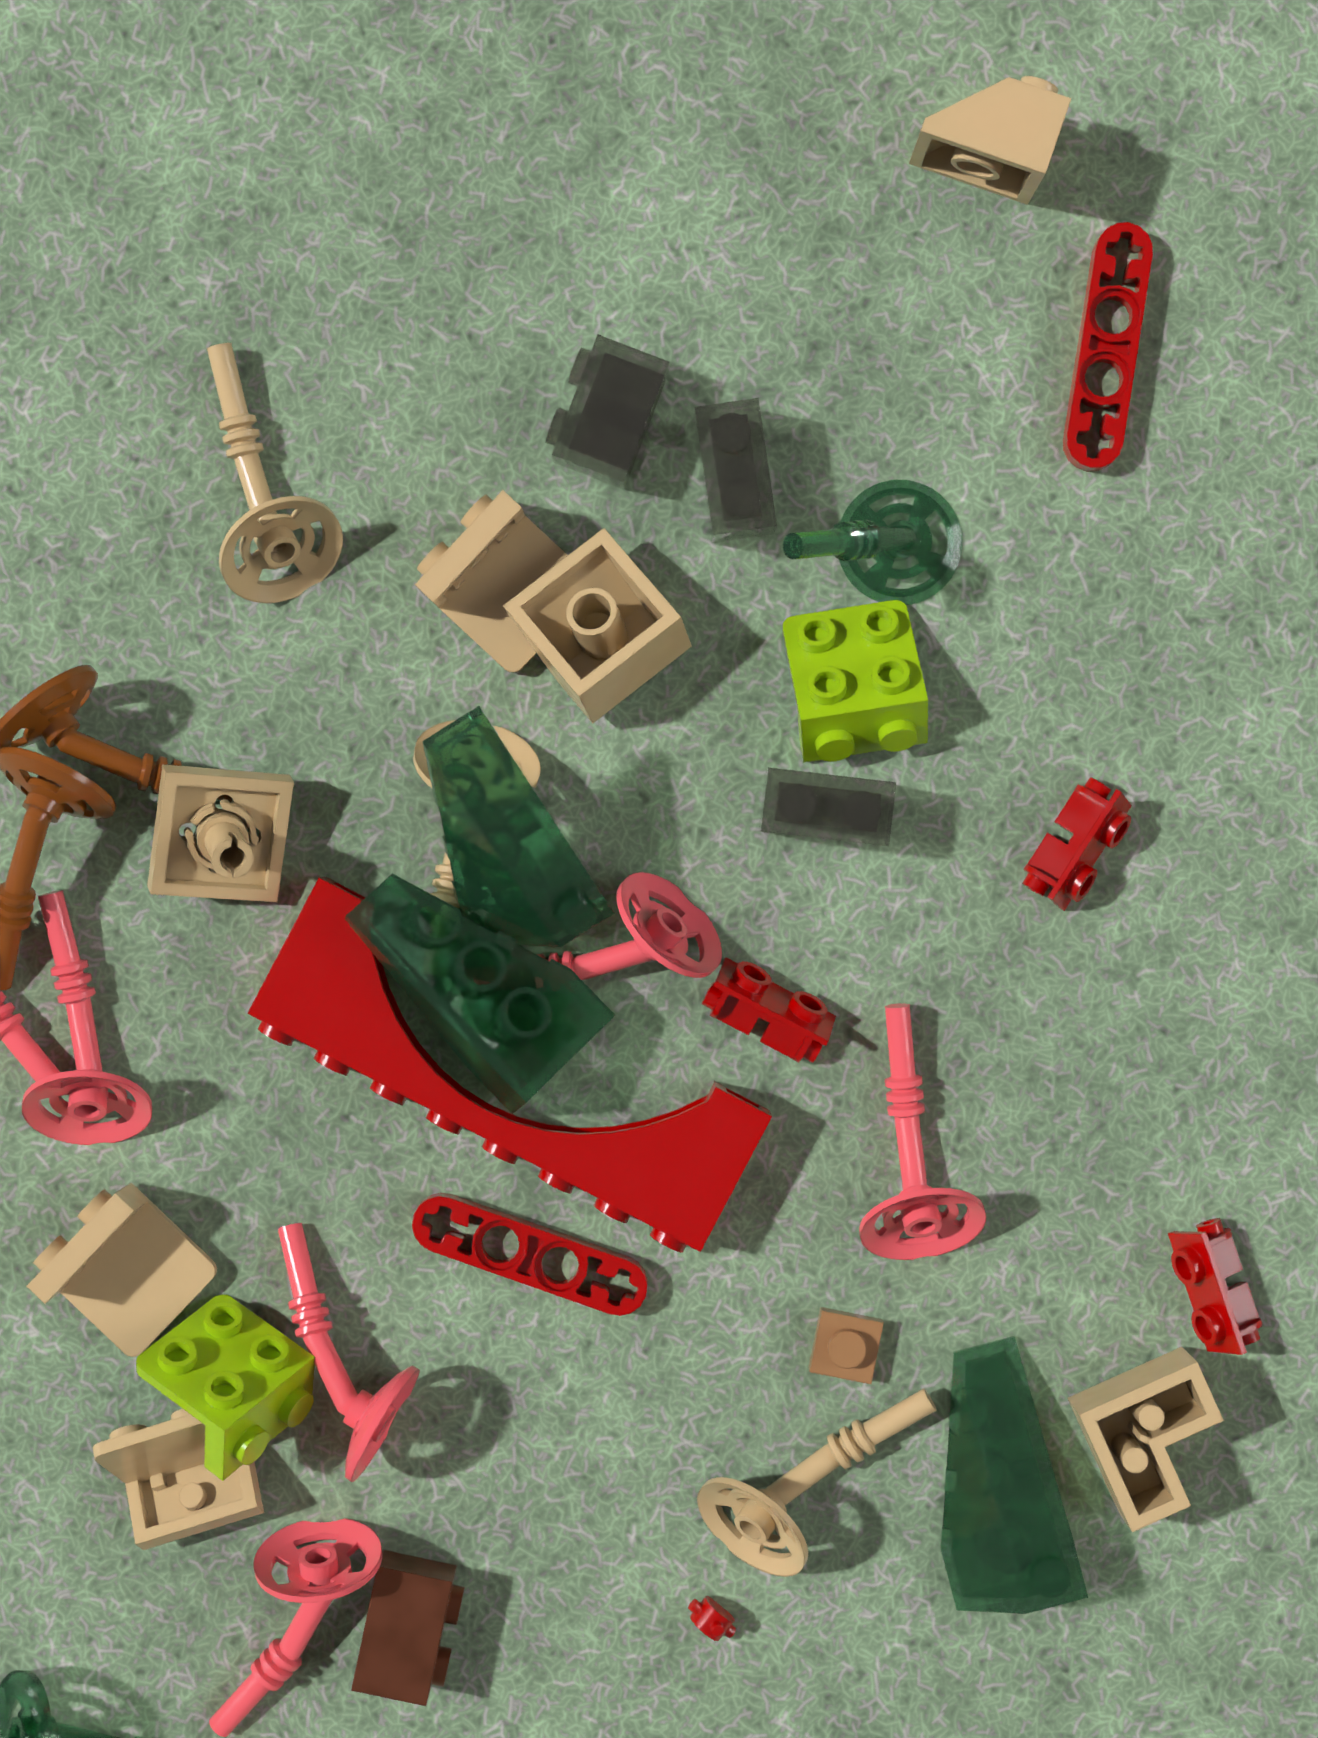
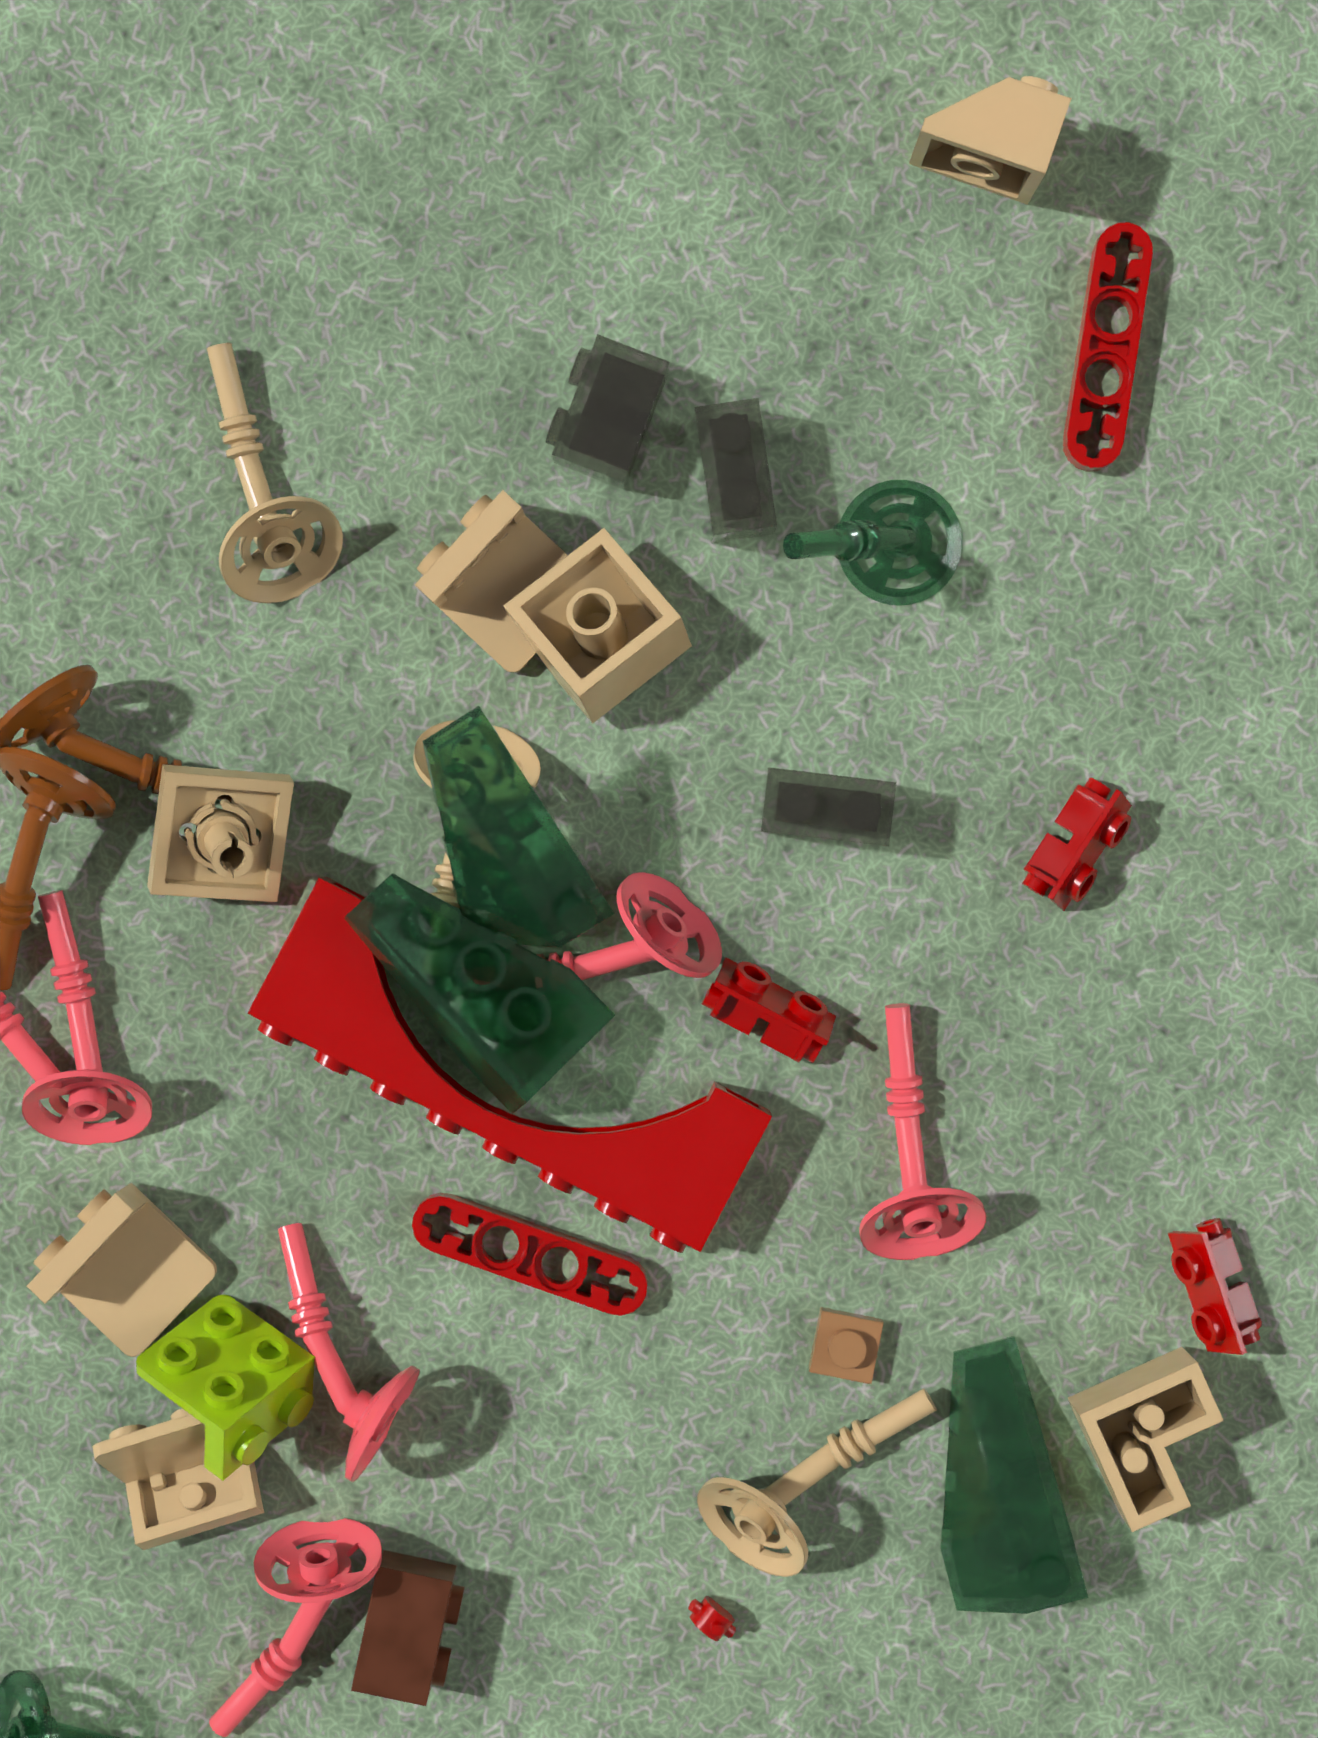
(856, 681): lime bracket -> none

